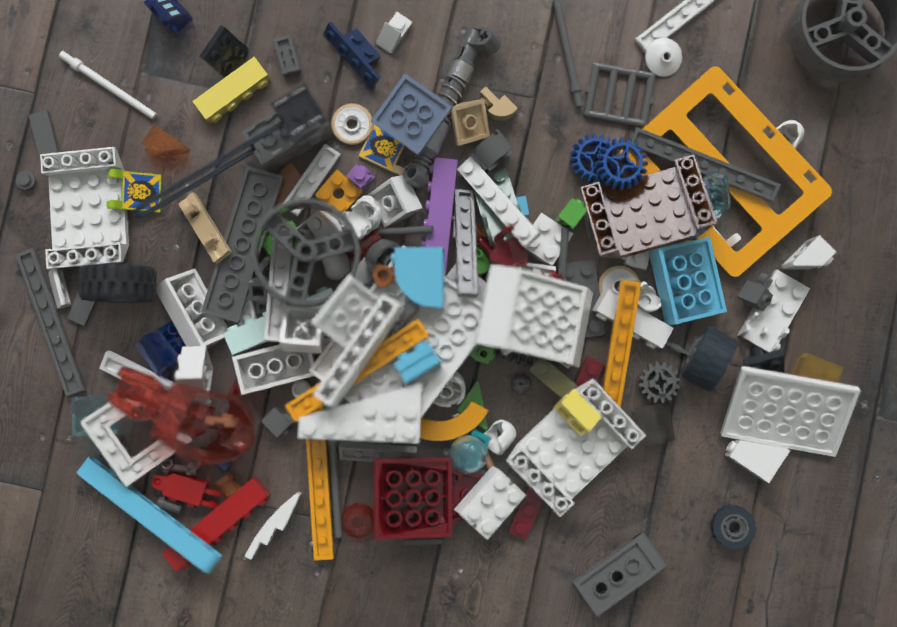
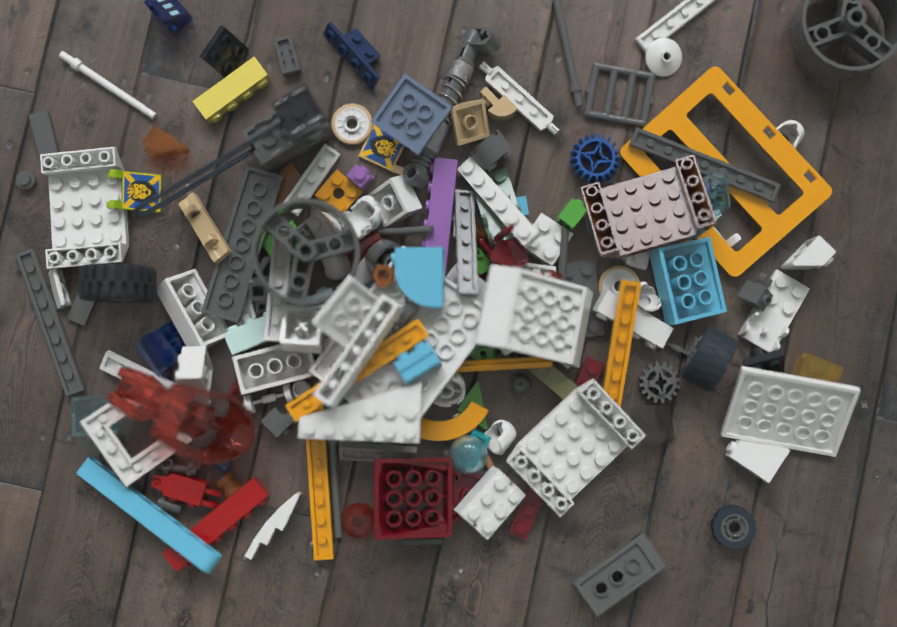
(225, 419): nougat plate -> none
(248, 400): none -> white wheel
(393, 32): white slope -> none
(504, 364): none -> light orange axle
(526, 104): none -> white plate
(577, 412): light yellow hinge -> none
(614, 160): blue gear -> none

